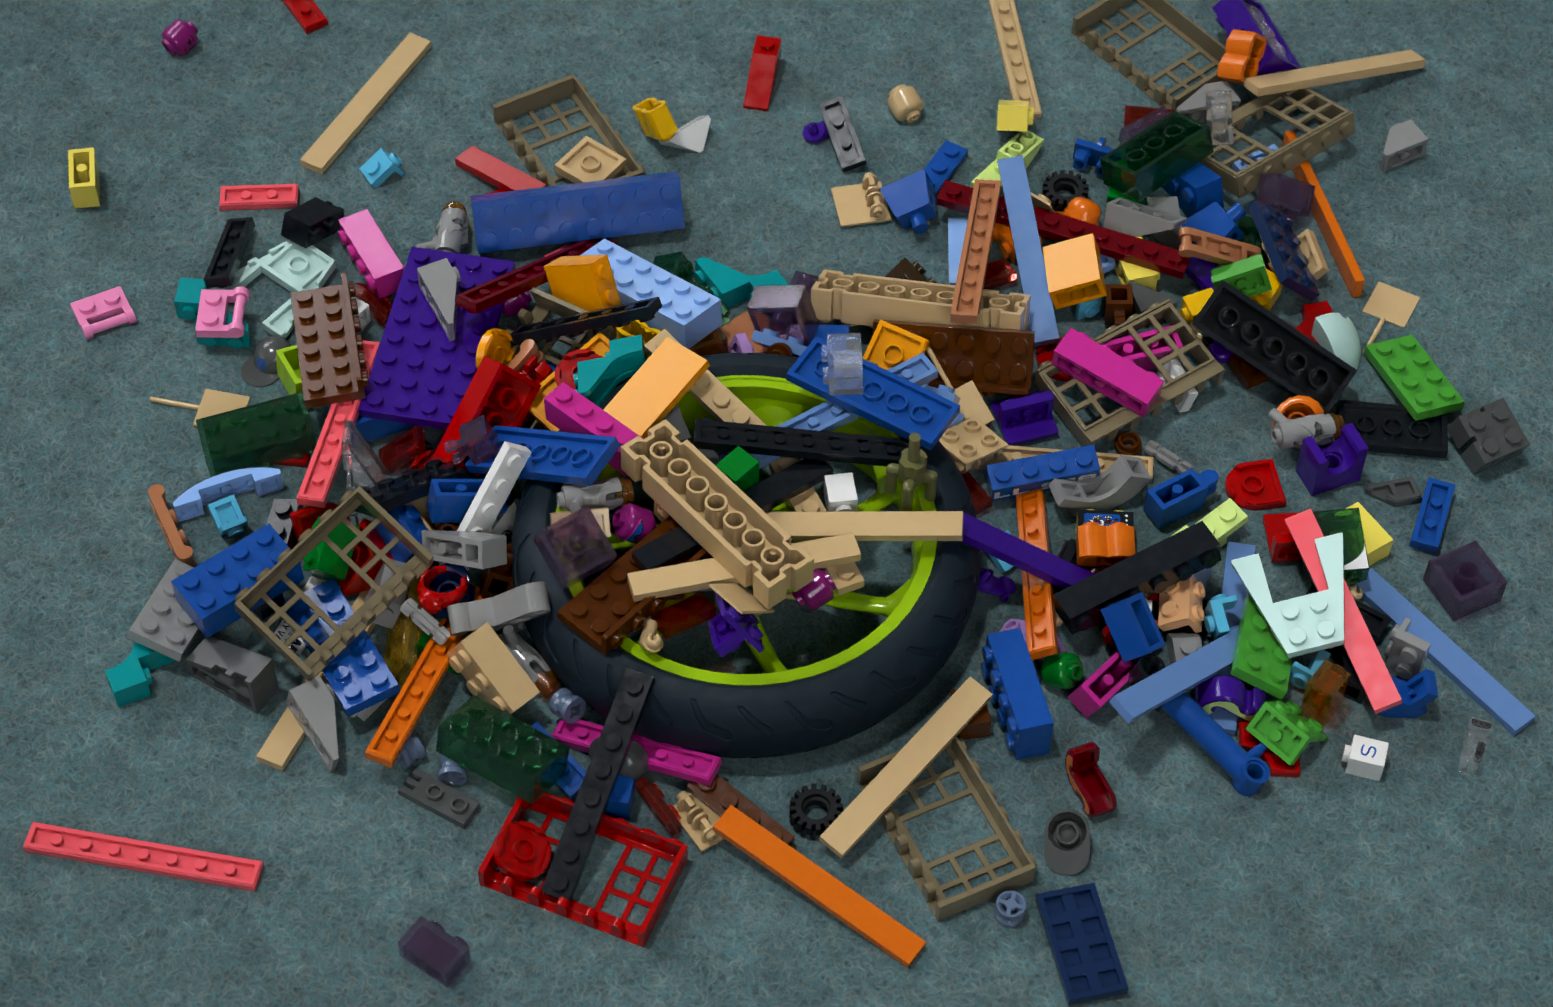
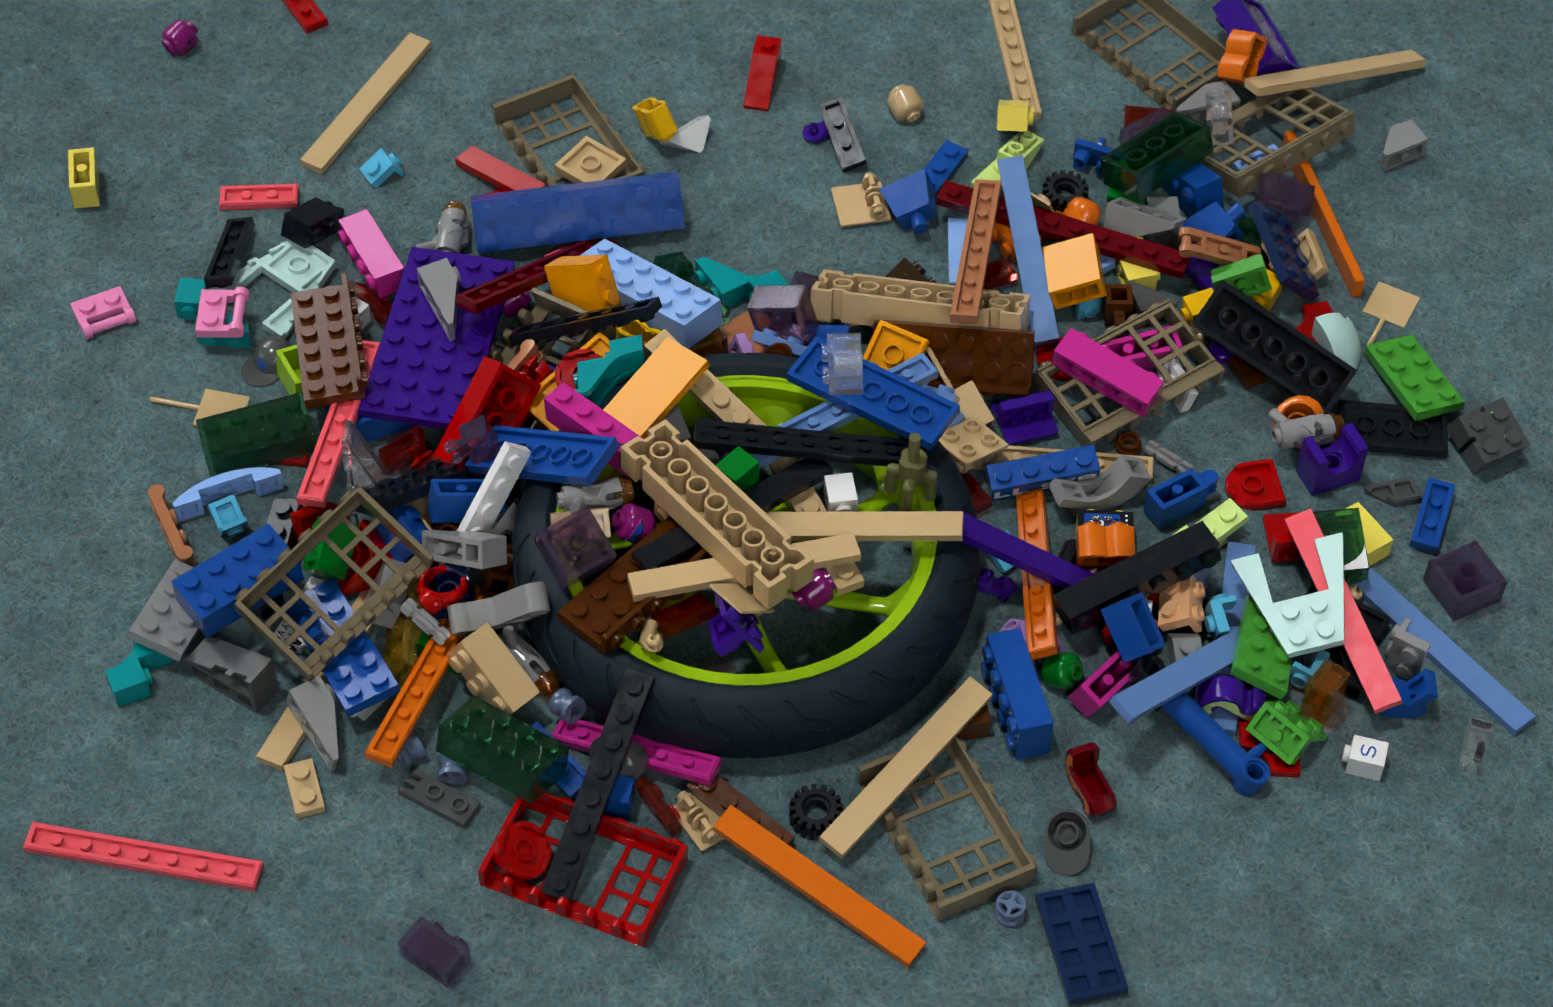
(304, 788): none -> tan plate
(495, 345): light orange tile -> none

